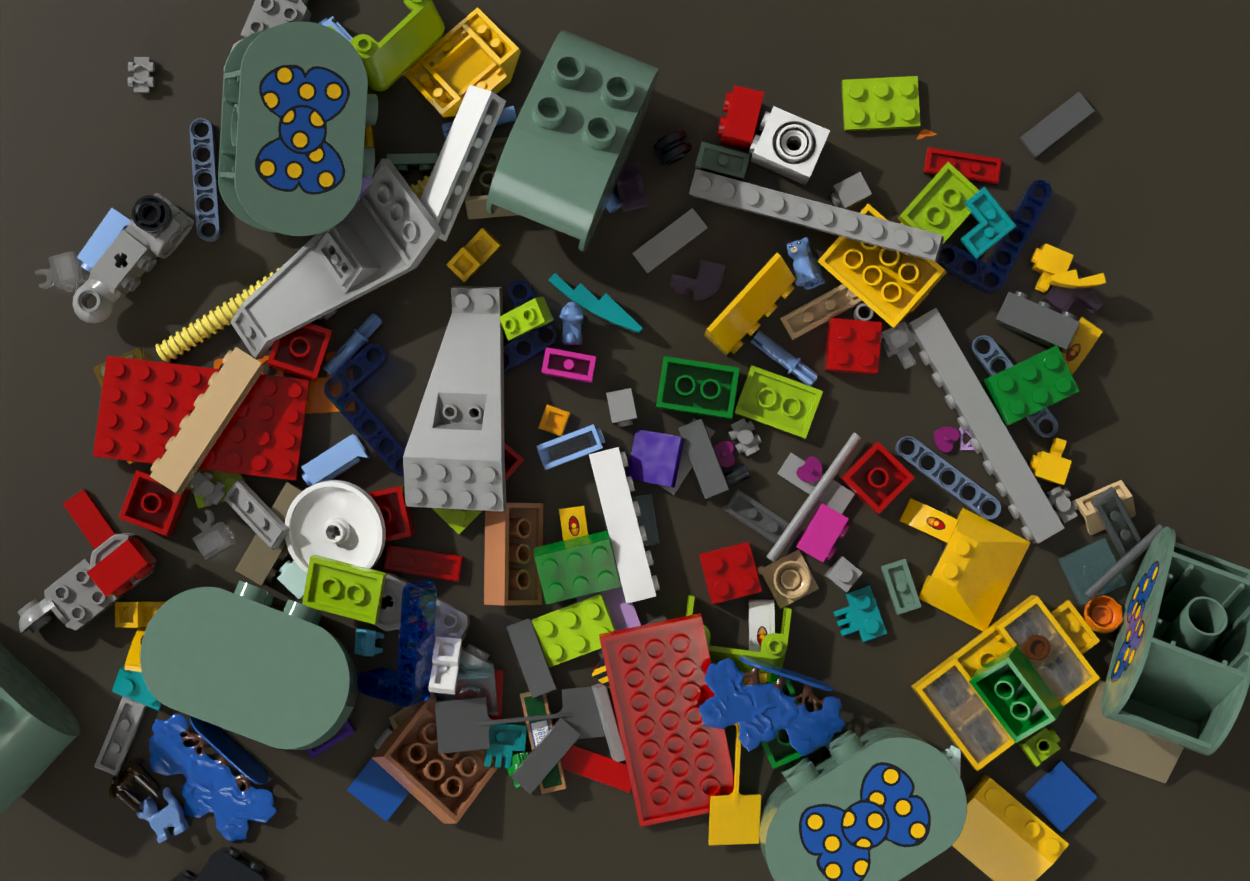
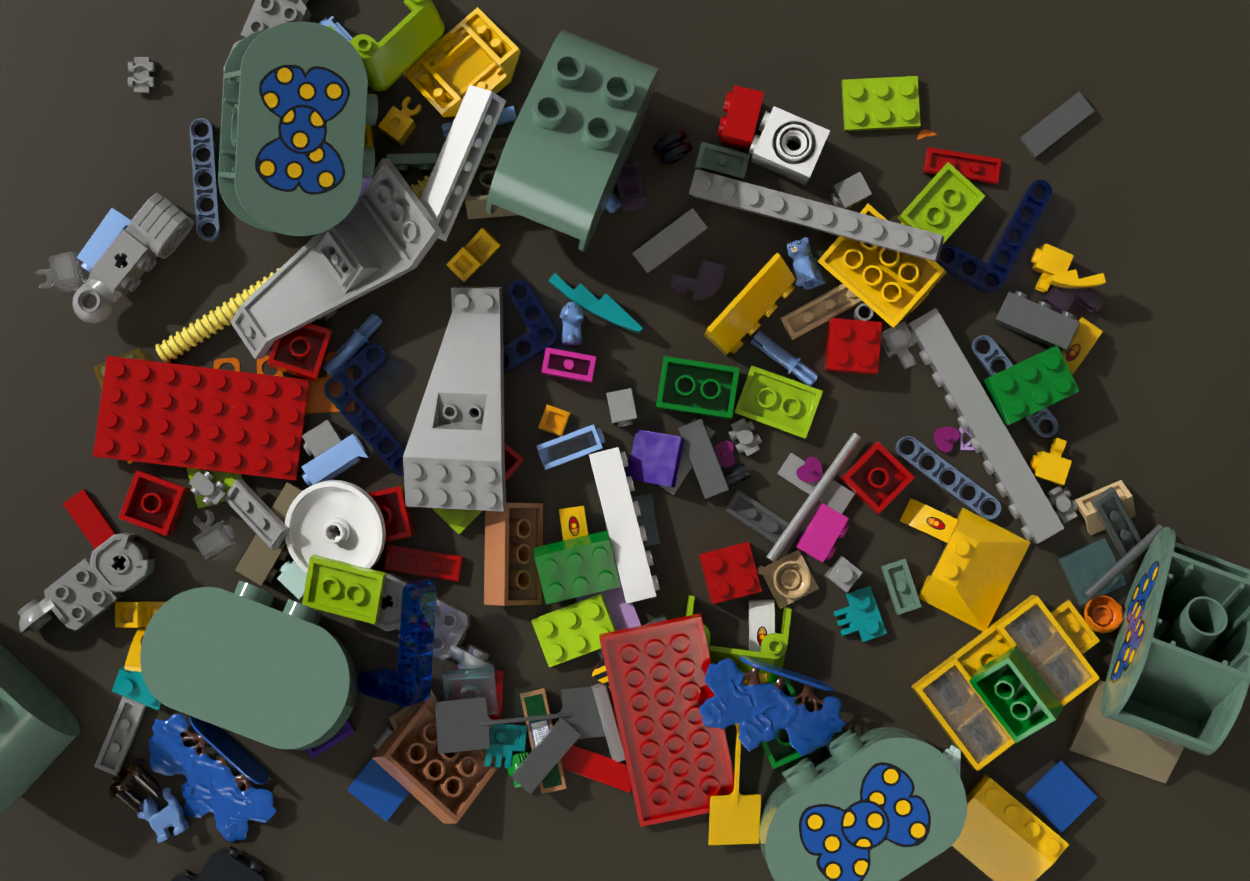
(121, 567): red brick -> none
(140, 211): black wheel -> none
(207, 420): tan brick -> none
(321, 438): none -> light grey brick
(365, 642): medium azure tile -> none
(398, 123): none -> yellow brick
(445, 665): white slope -> none
(526, 318): lime plate -> none
(531, 658): dark grey tile -> none
(992, 224): teal tile -> none
(1031, 749): lime brick -> none
(1036, 647): reddish brown tile -> none

